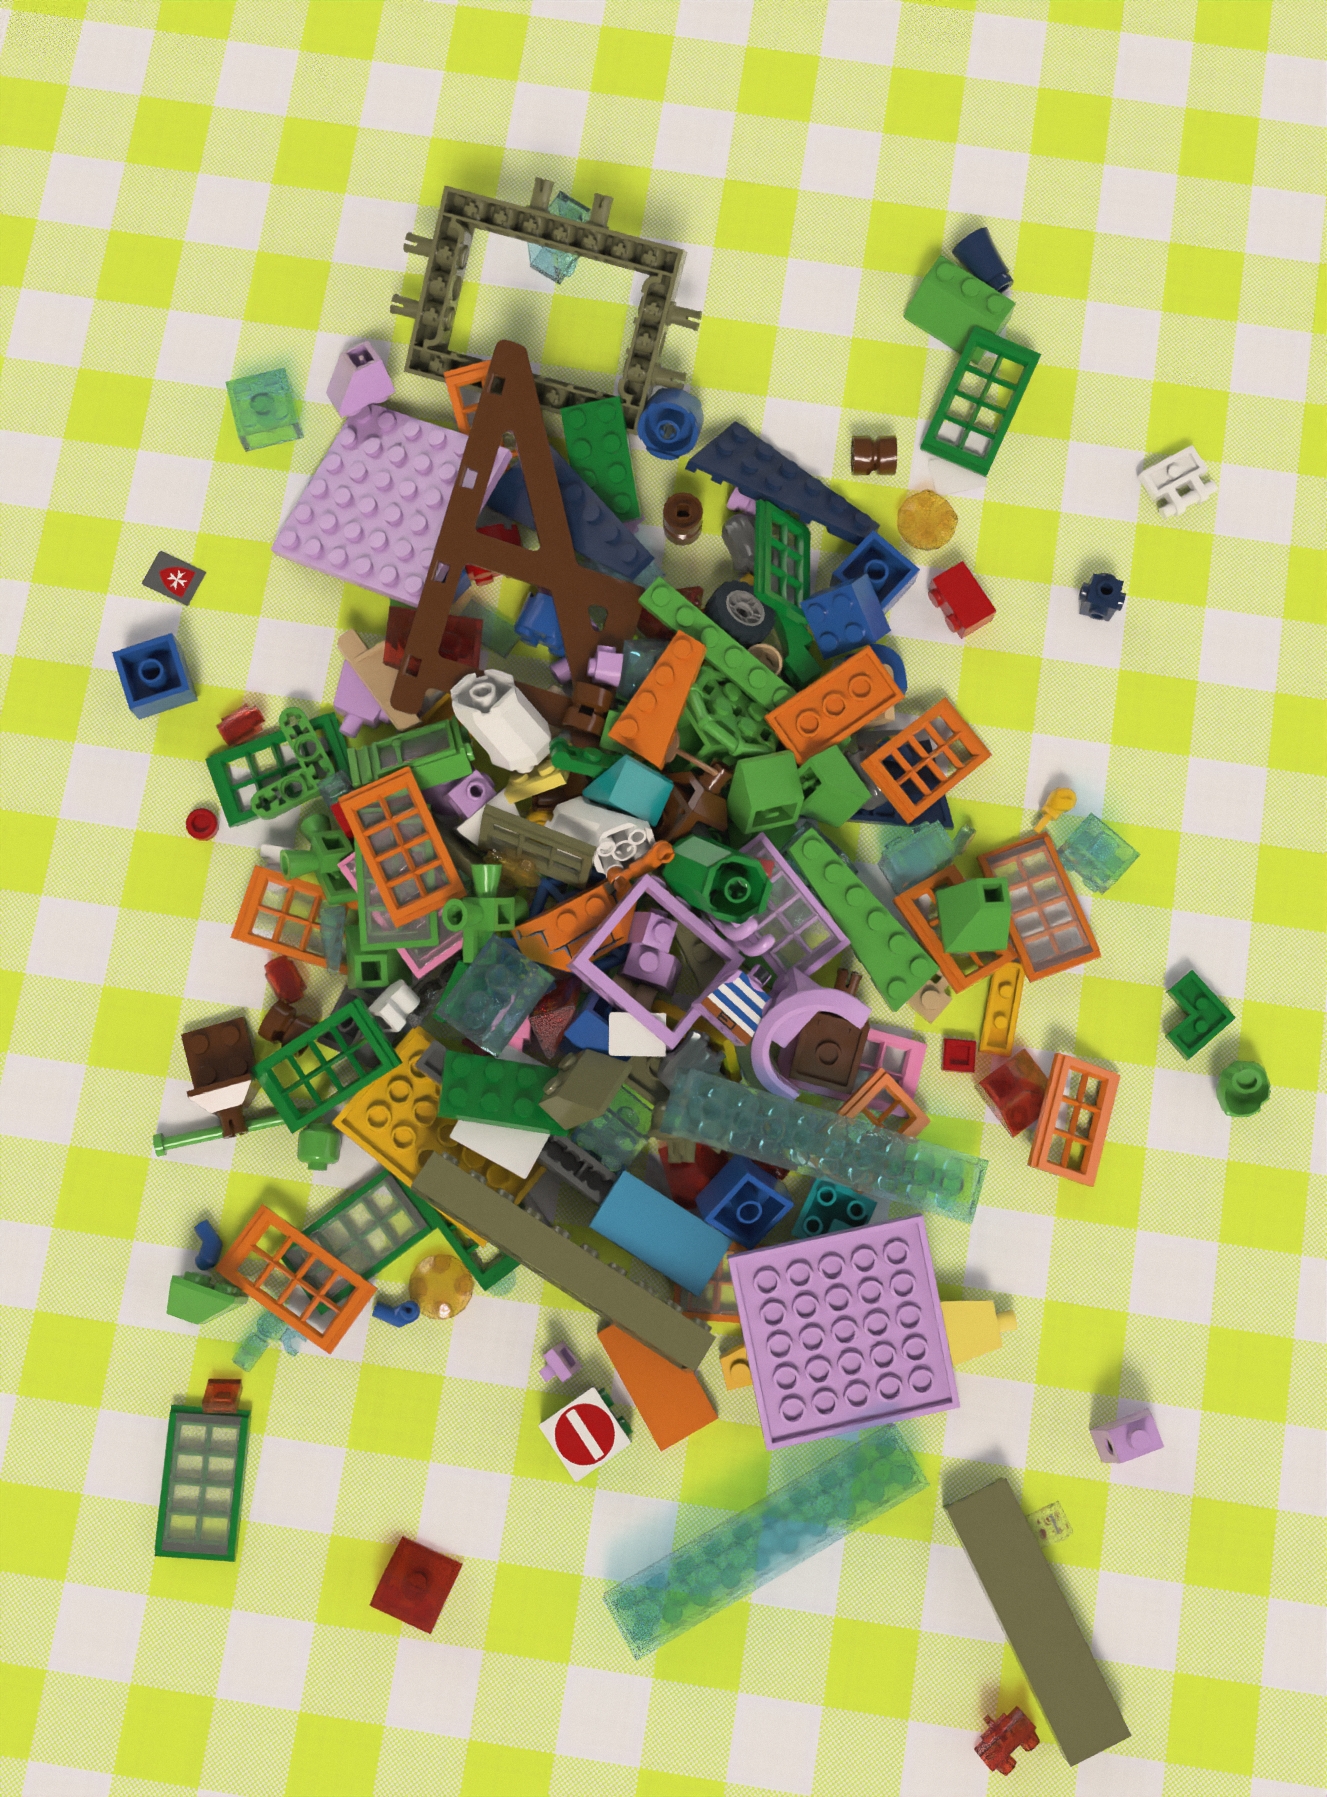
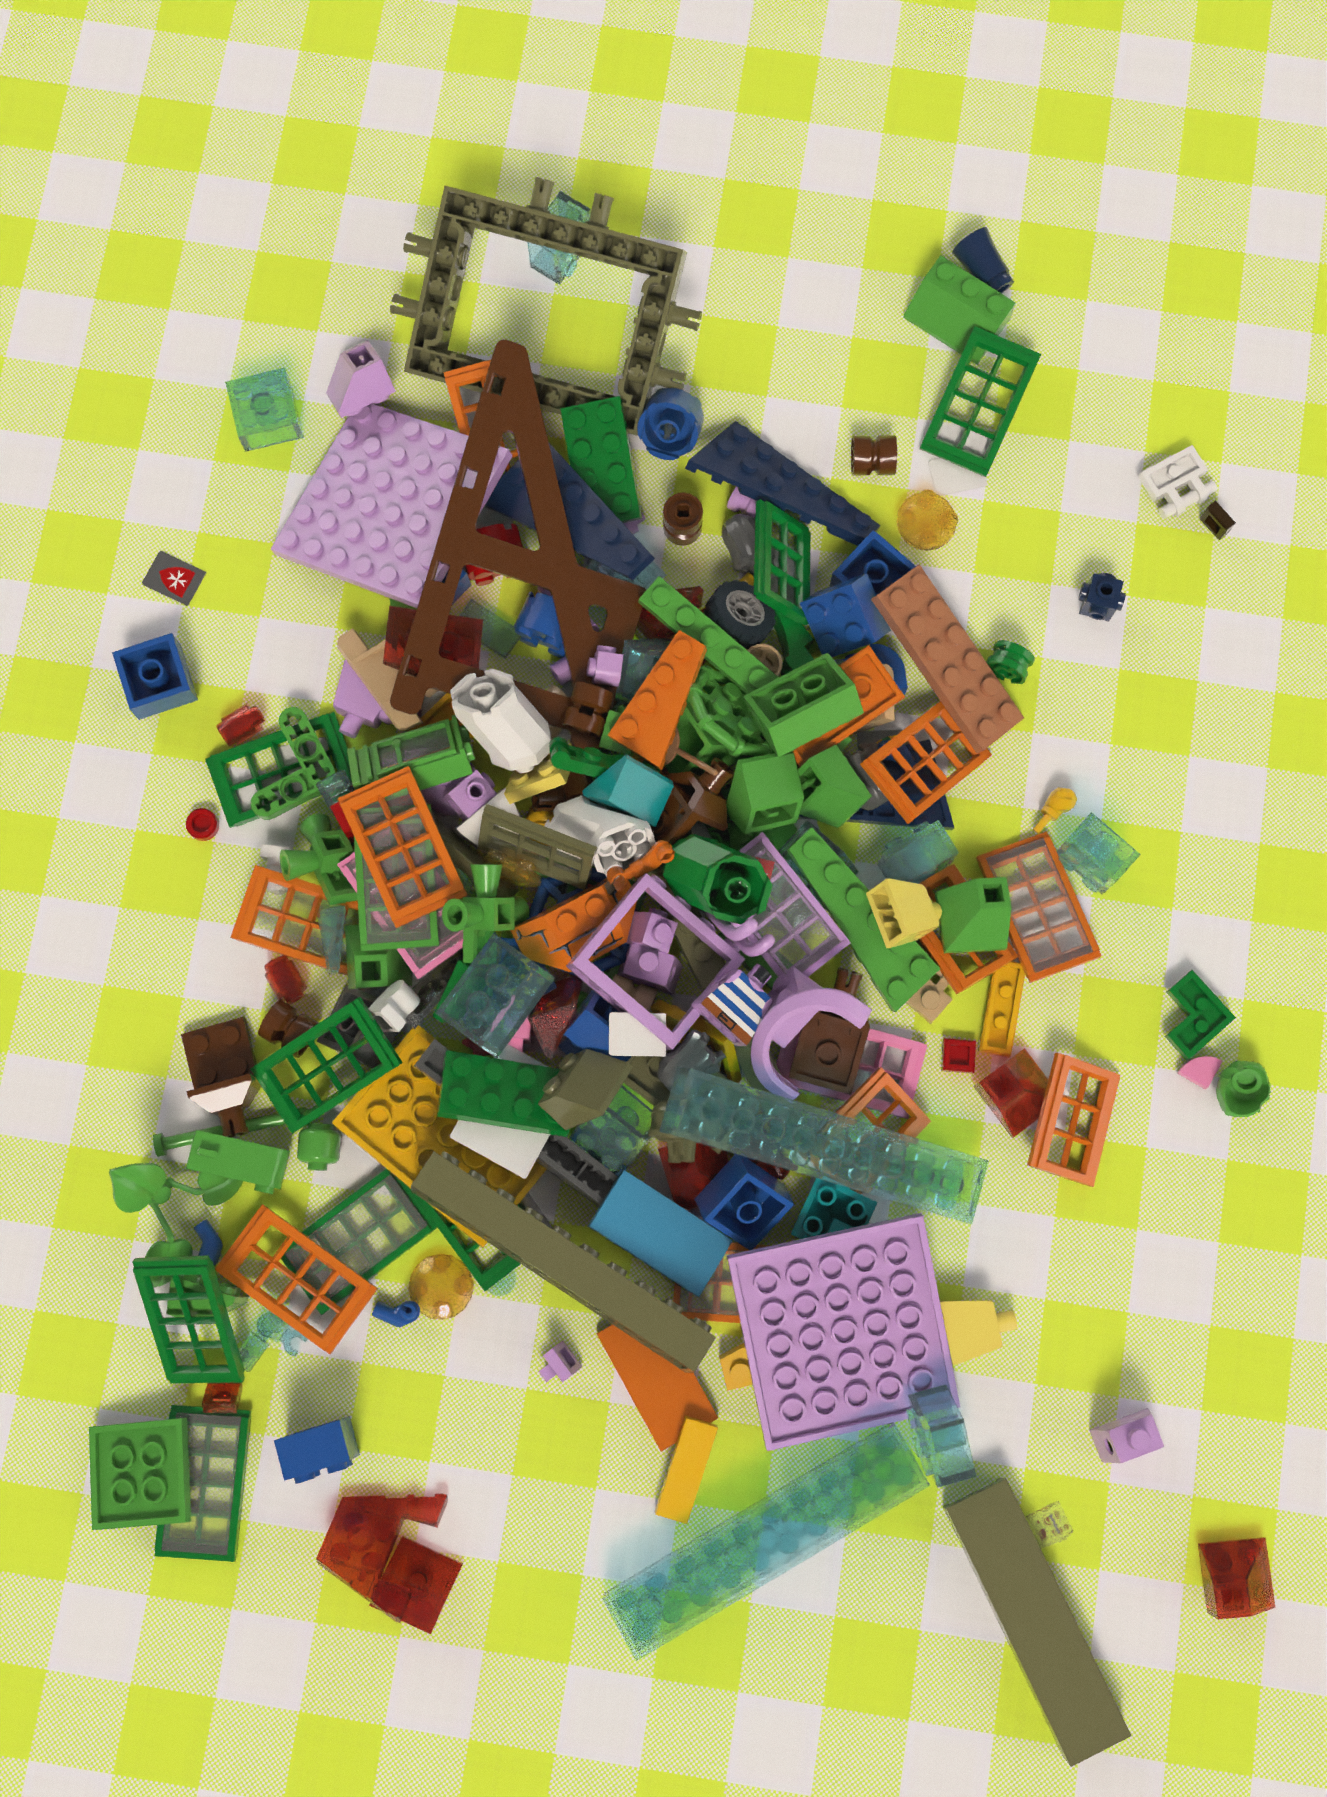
(139, 1474): none -> bright green plate
(147, 1184): none -> bright green plant
(188, 1265): none -> green piece
(238, 1160): none -> bright green door
(317, 1448): none -> blue brick
(364, 1538): none -> clear red wing
(586, 1432): piece -> none
(686, 1469): none -> yellow tile
(804, 704): none -> bright green slope
(903, 911): none -> light yellow torso
(940, 1436): none -> clear light blue brick
(947, 658): none -> nougat plate
(961, 600): red brick -> none
(964, 838): clear light blue tile -> none
(1004, 1737): clear red hips -> none
(1010, 661): none -> green wheel
(1200, 1070): none -> bright pink tile
(1217, 520): none -> dark brown tile
(1236, 1577): none -> clear red slope

